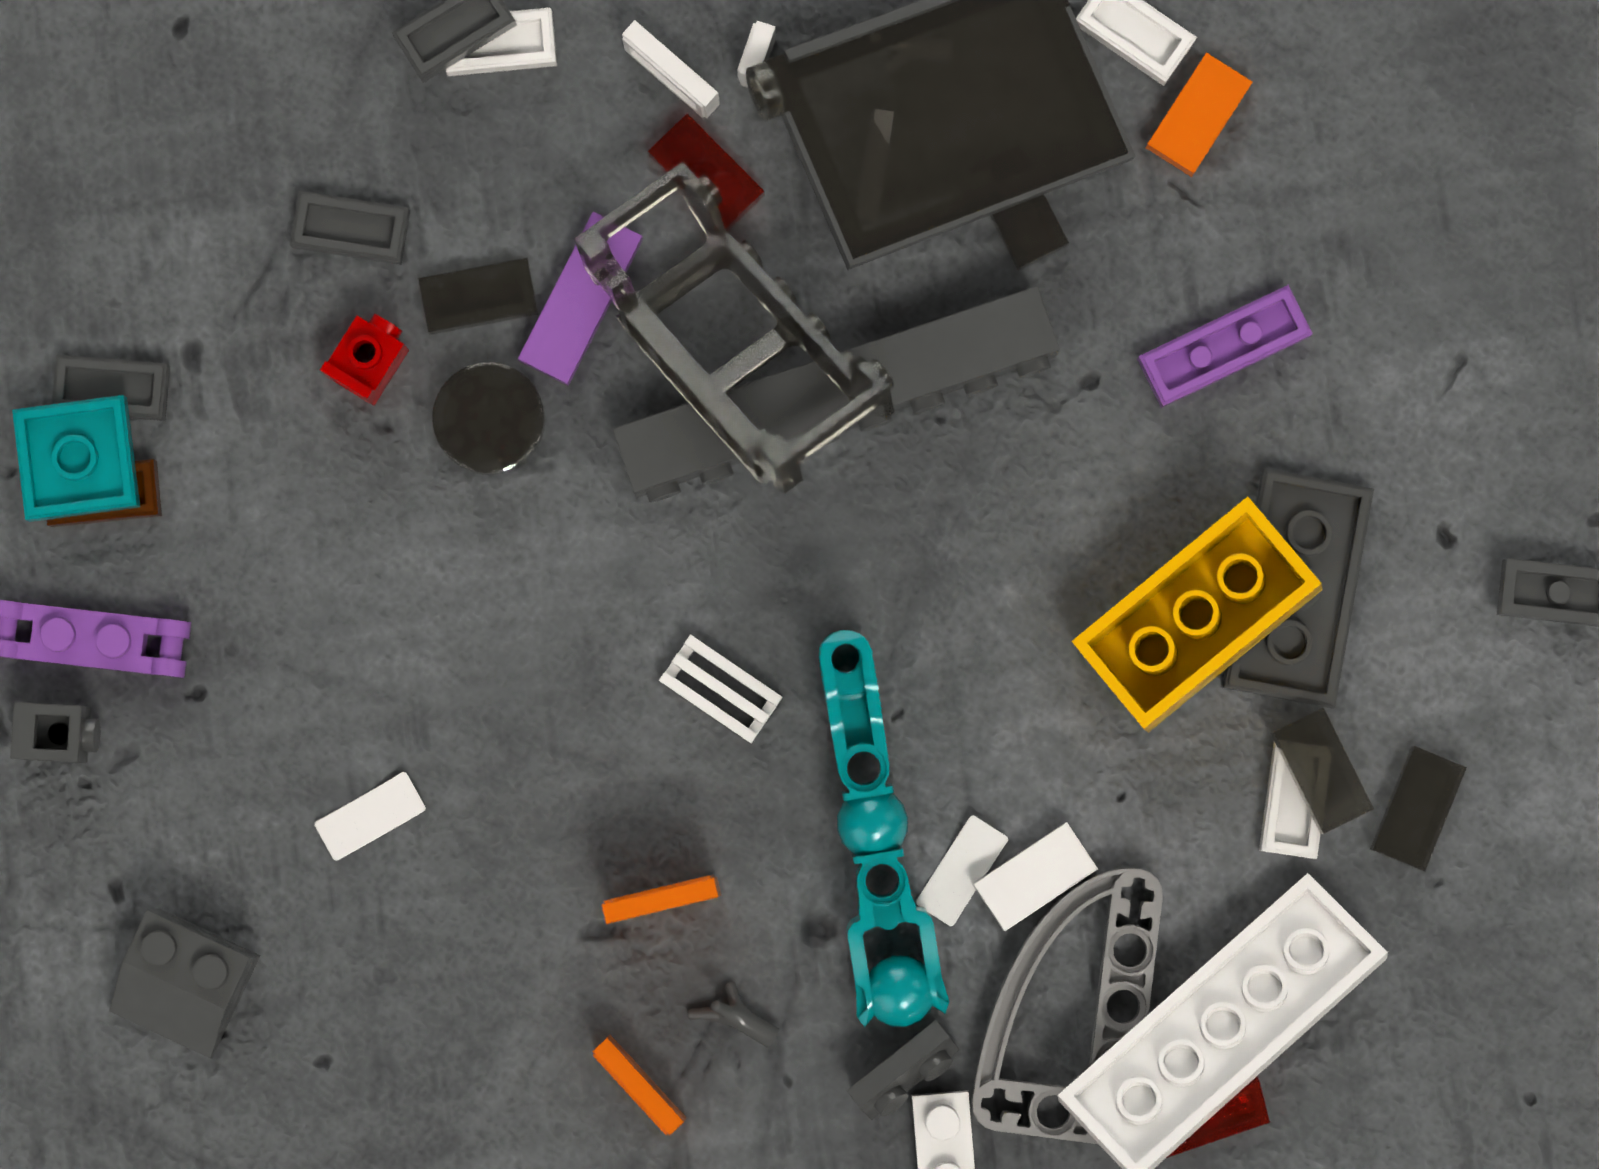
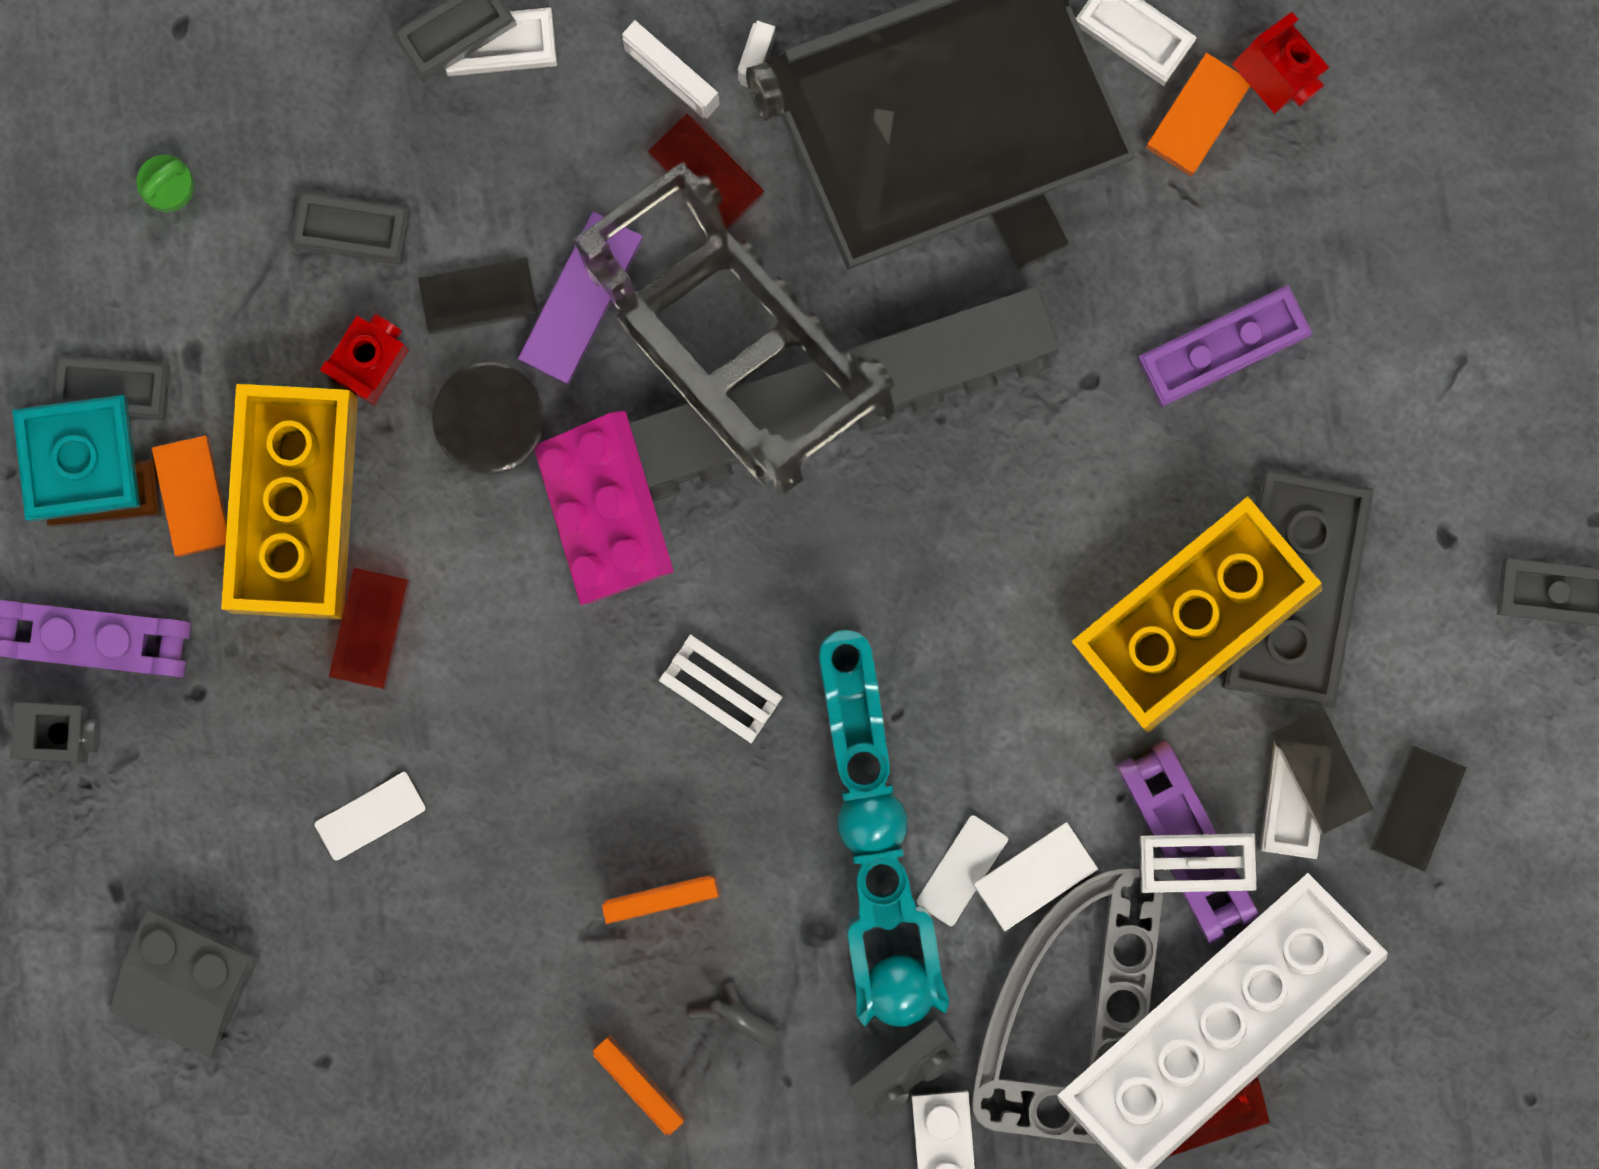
(165, 183): none -> bright green tile
(191, 495): none -> orange tile
(289, 501): none -> yellow brick
(369, 628): none -> clear red plate
(603, 508): none -> dark pink plate
(1149, 864): none -> white tile
(1181, 813): none -> medium lavender plate
(1282, 66): none -> red brick

